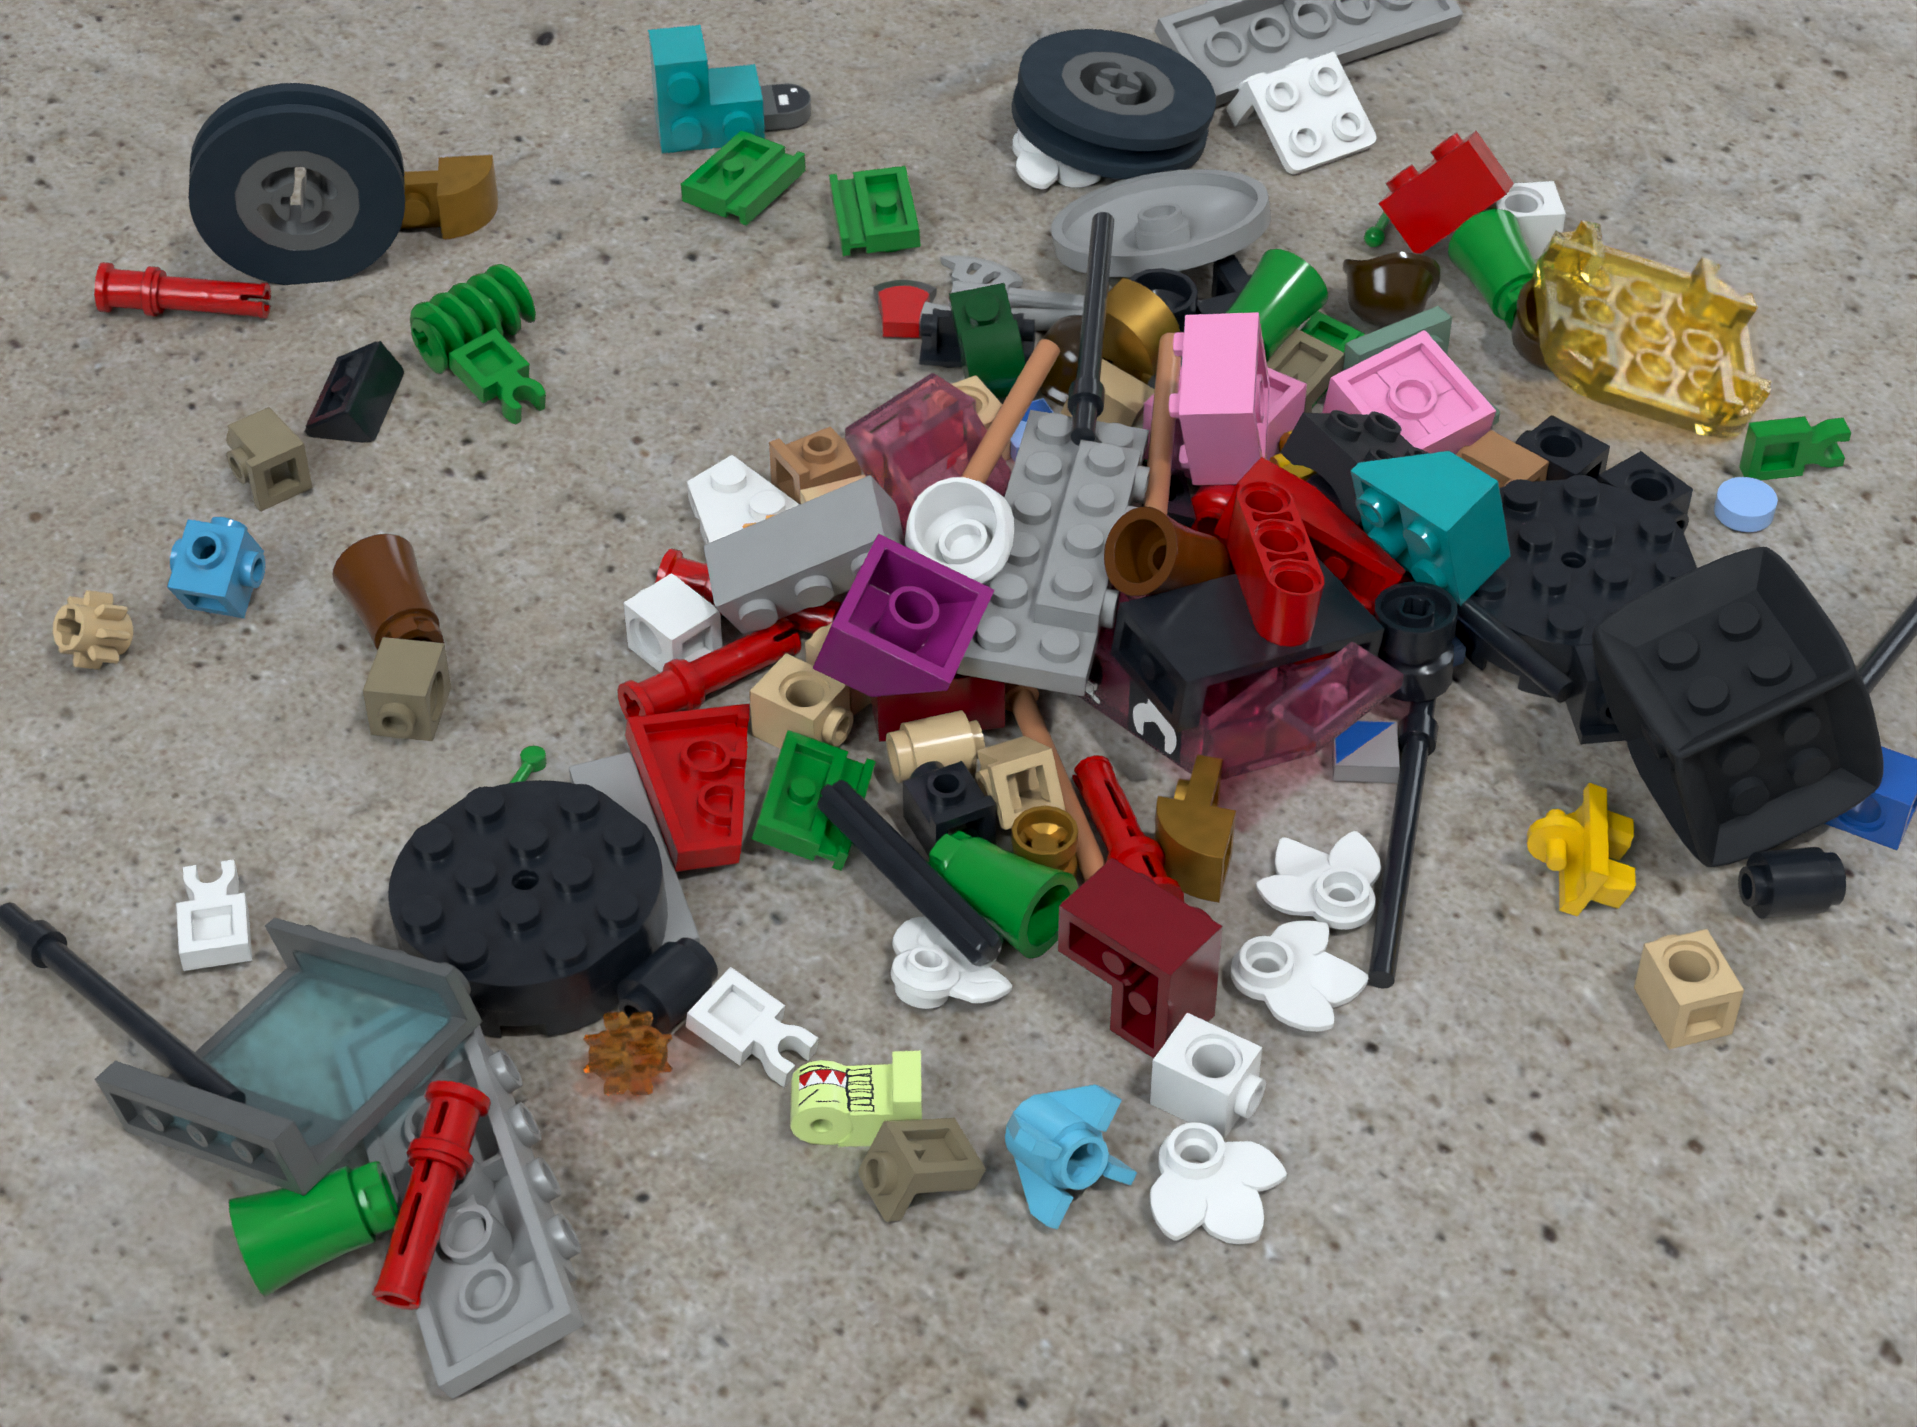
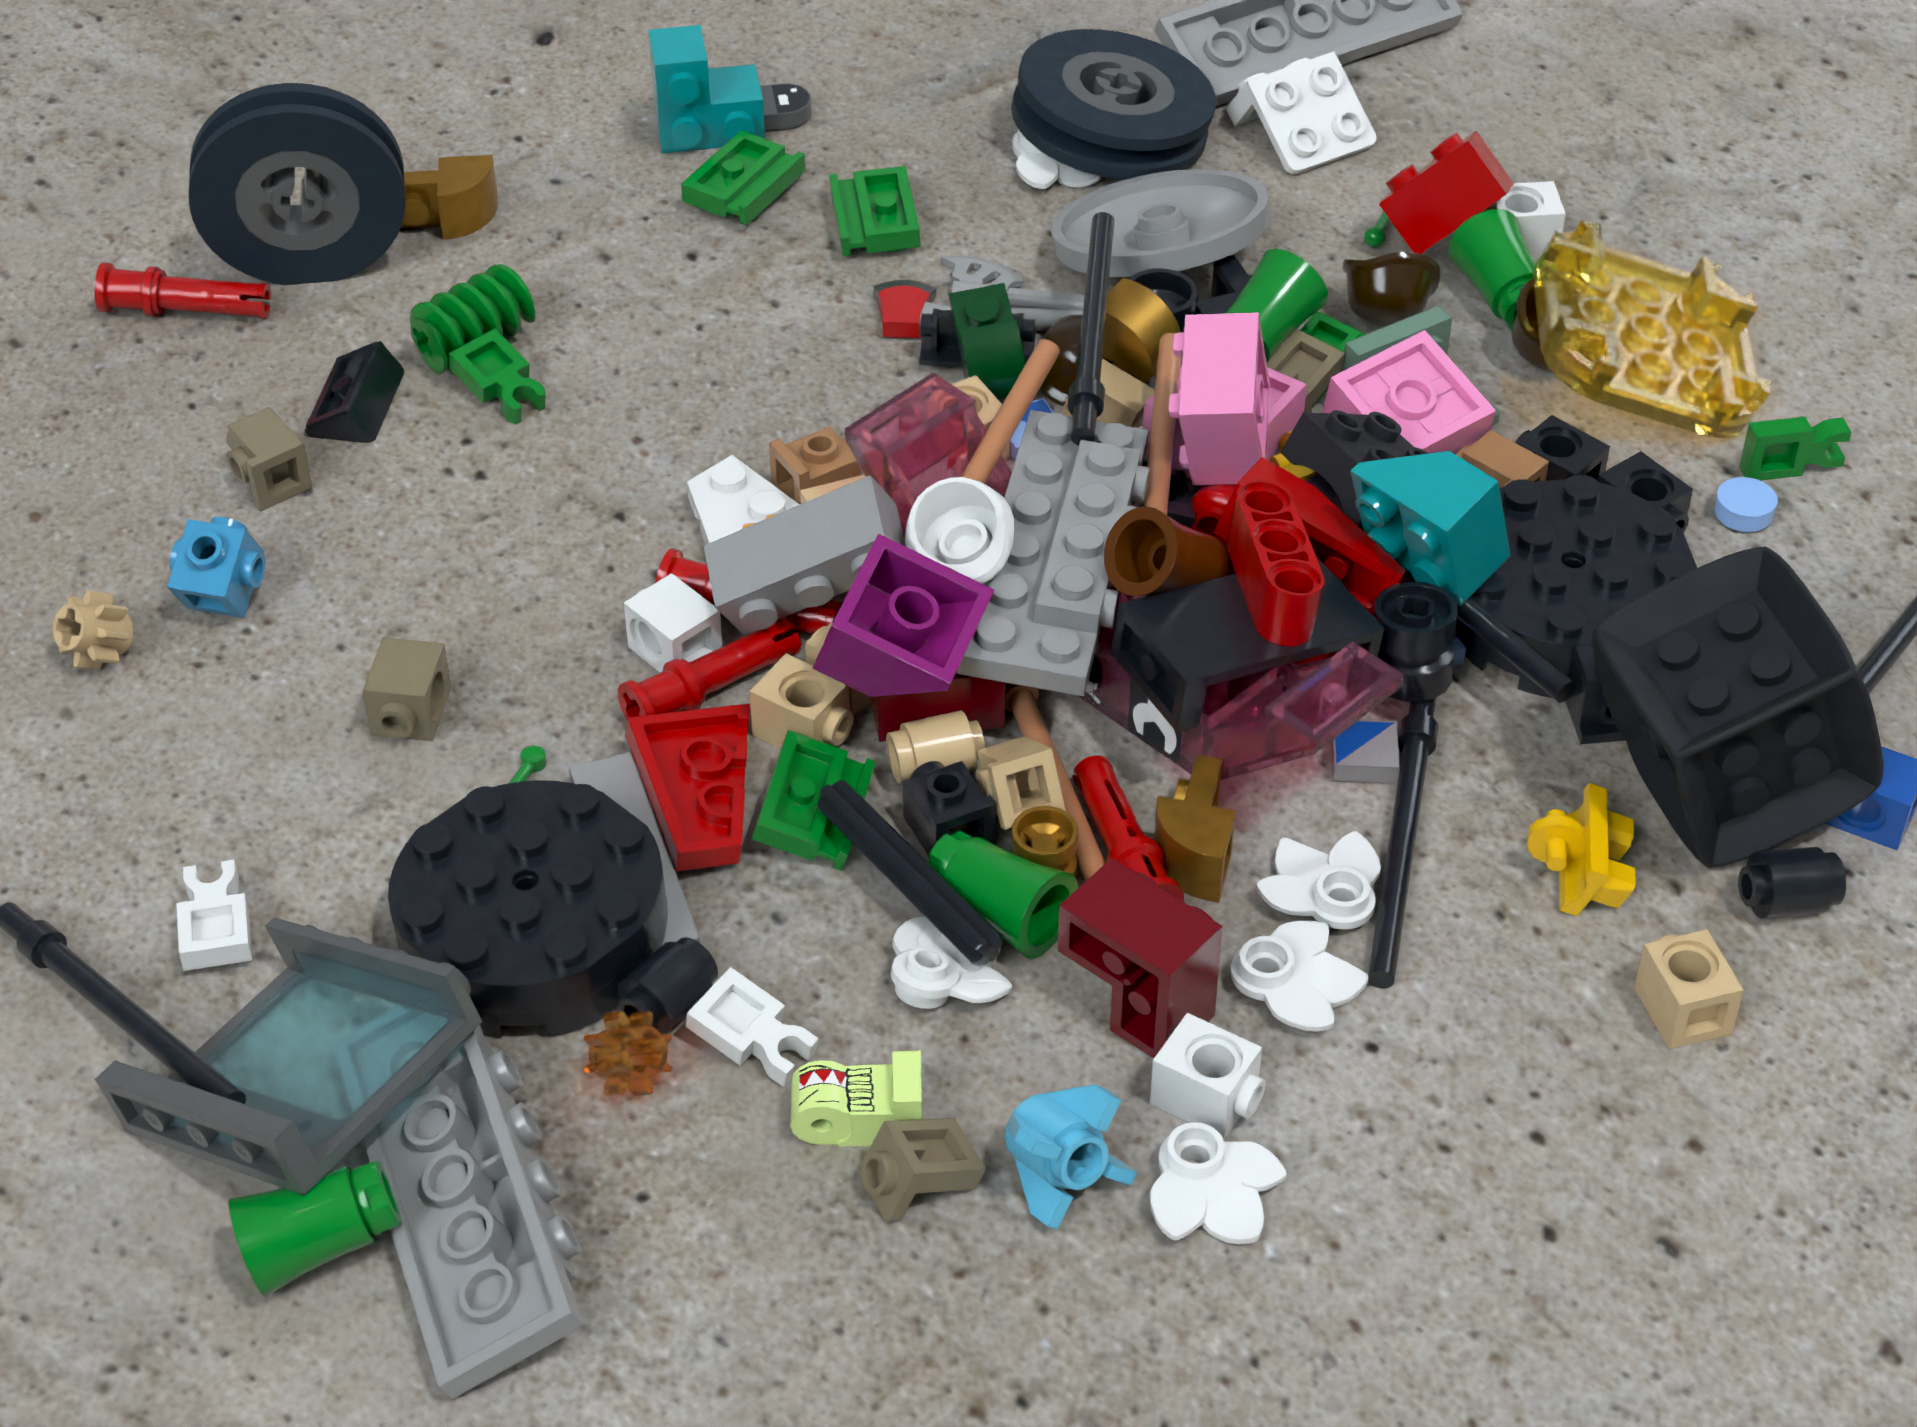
(386, 589): reddish brown plant -> none
(437, 1162): red pin -> none

